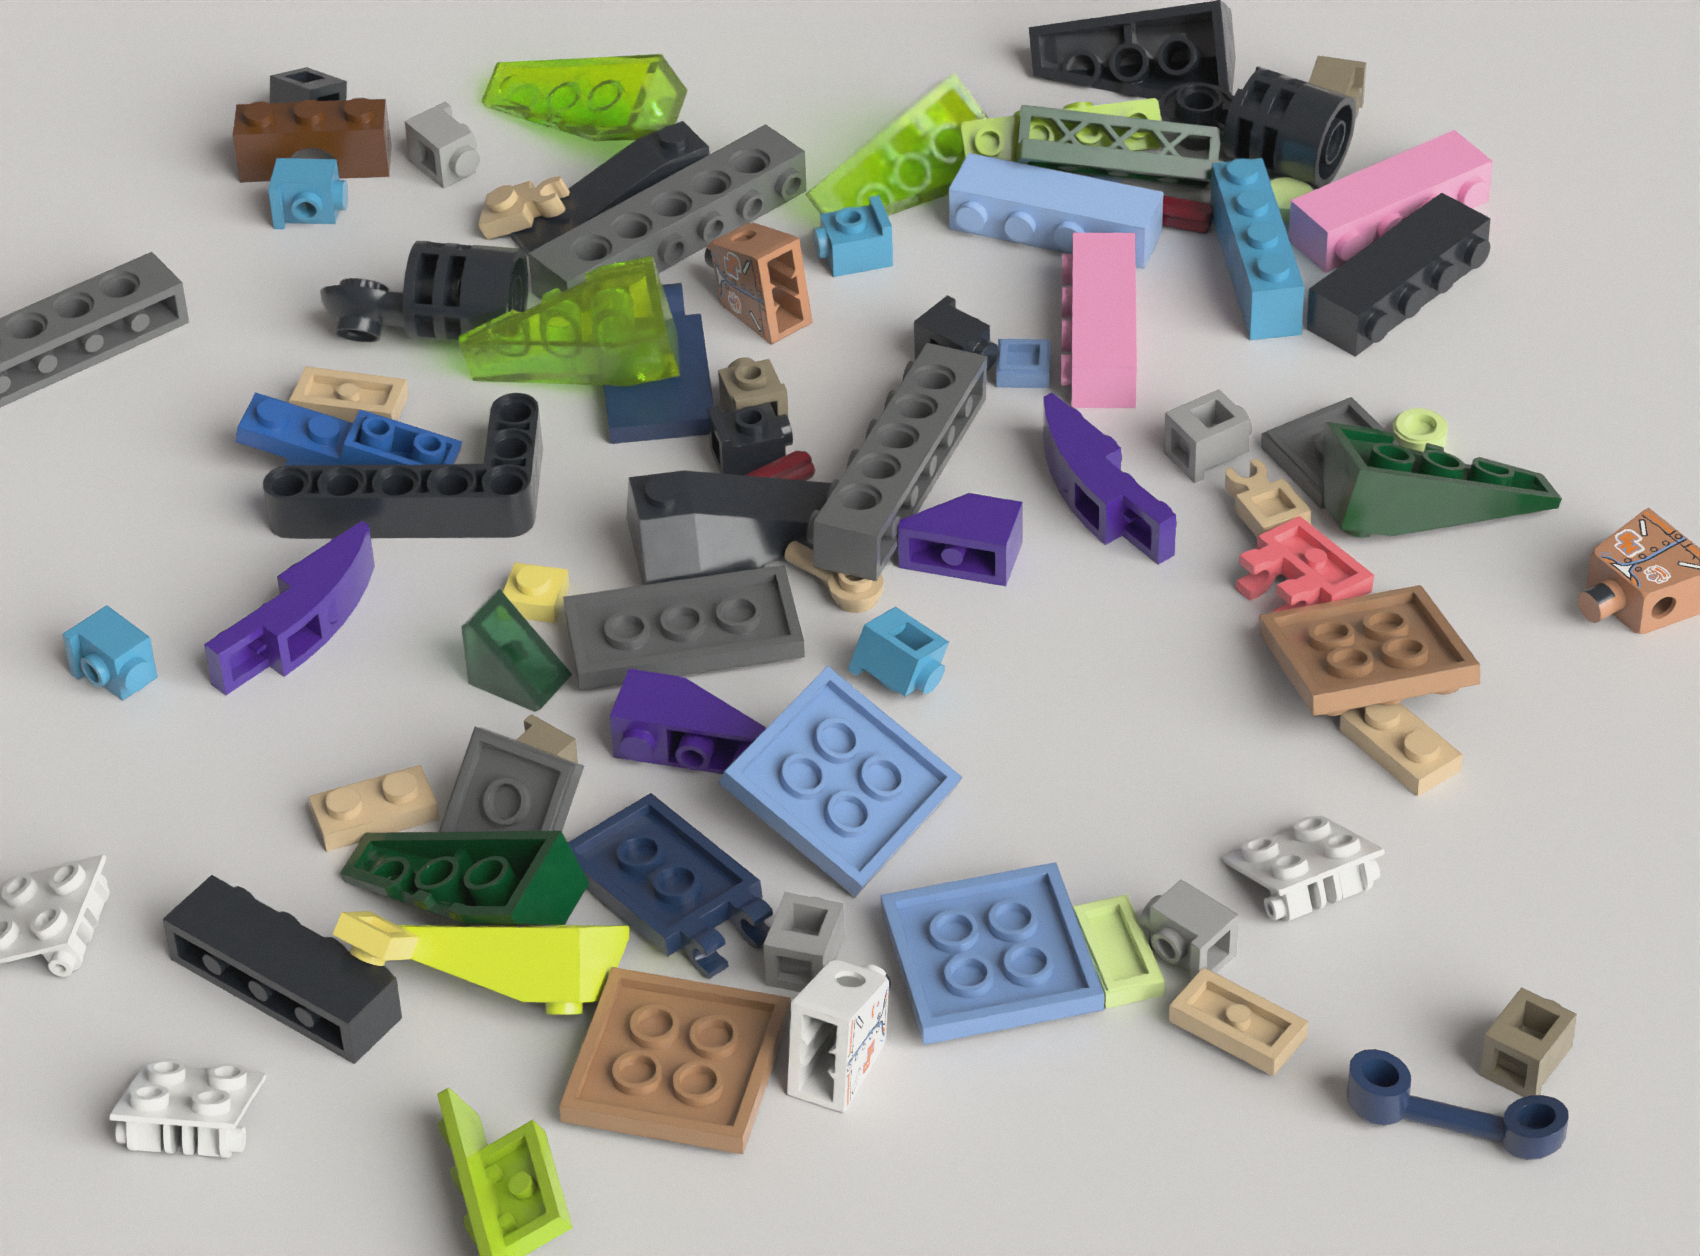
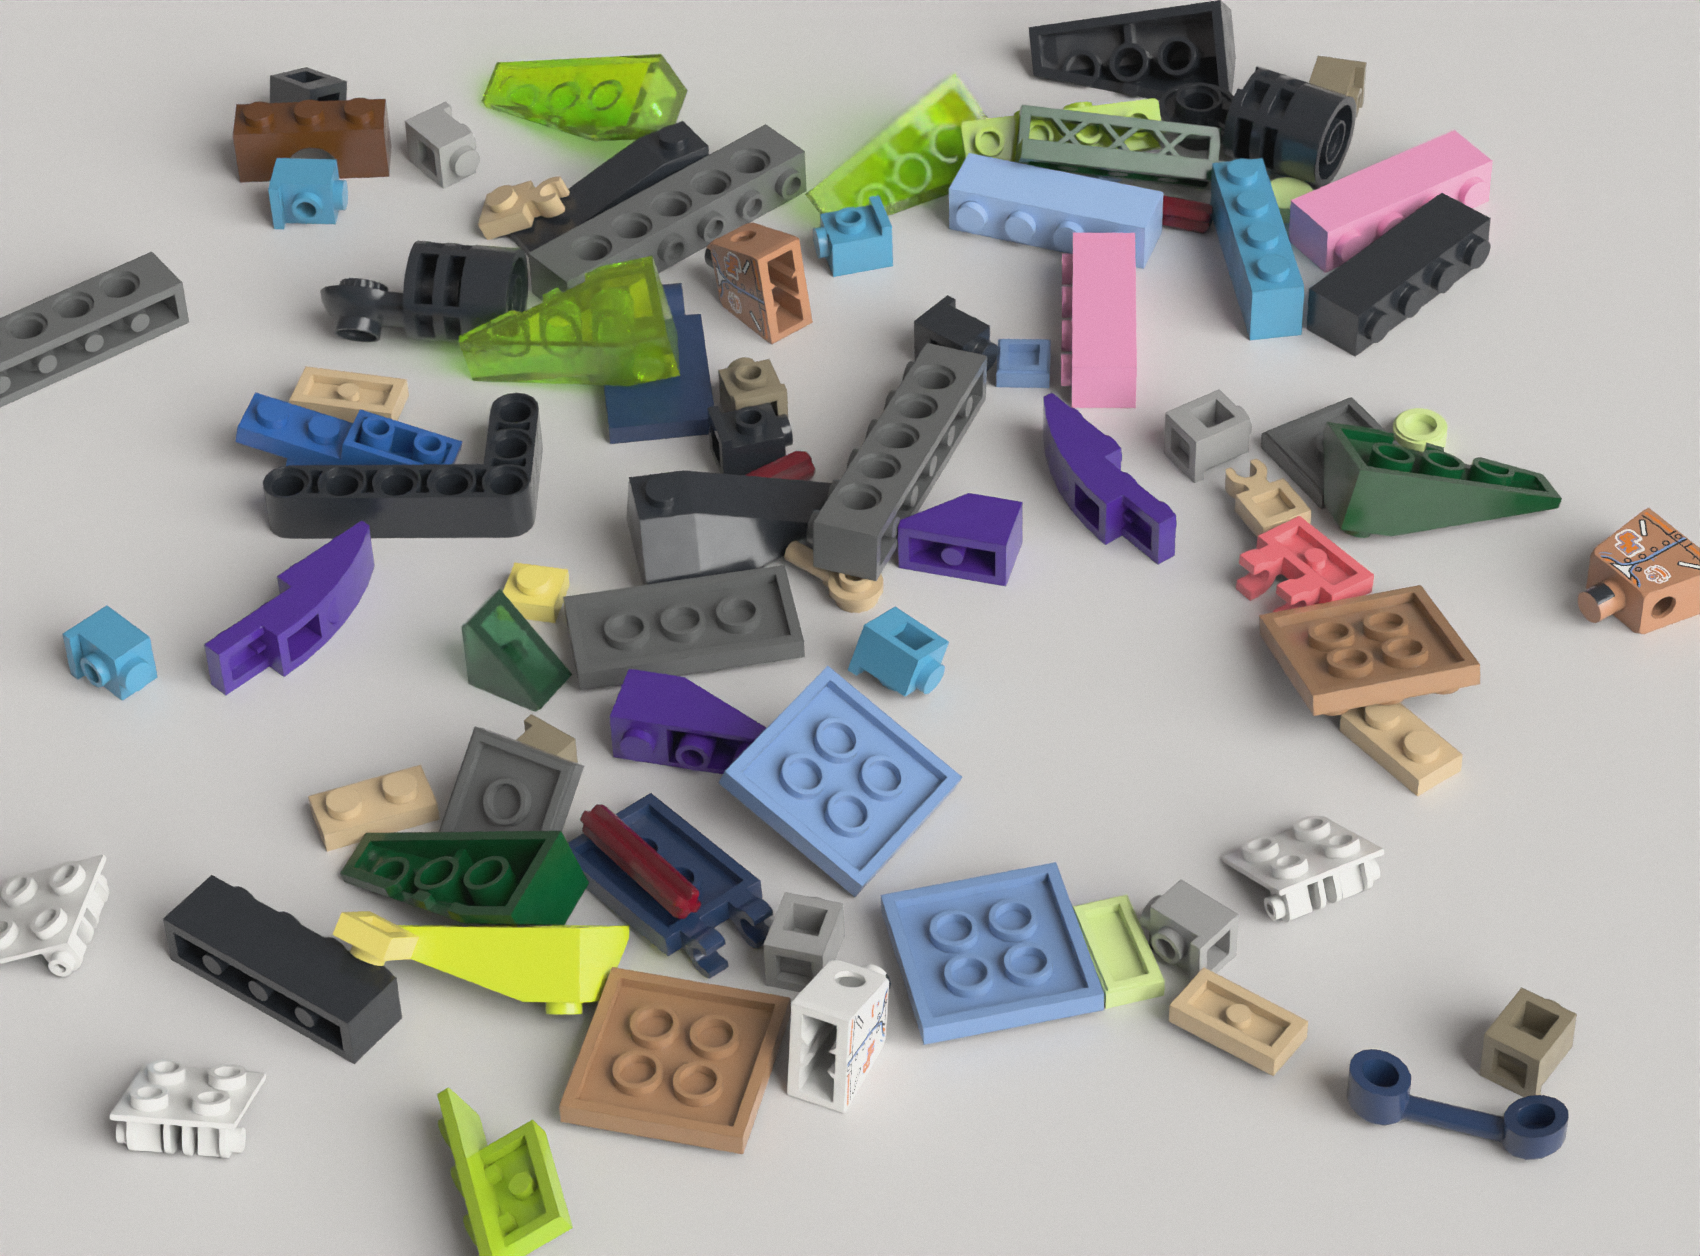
(640, 861): none -> dark red axle

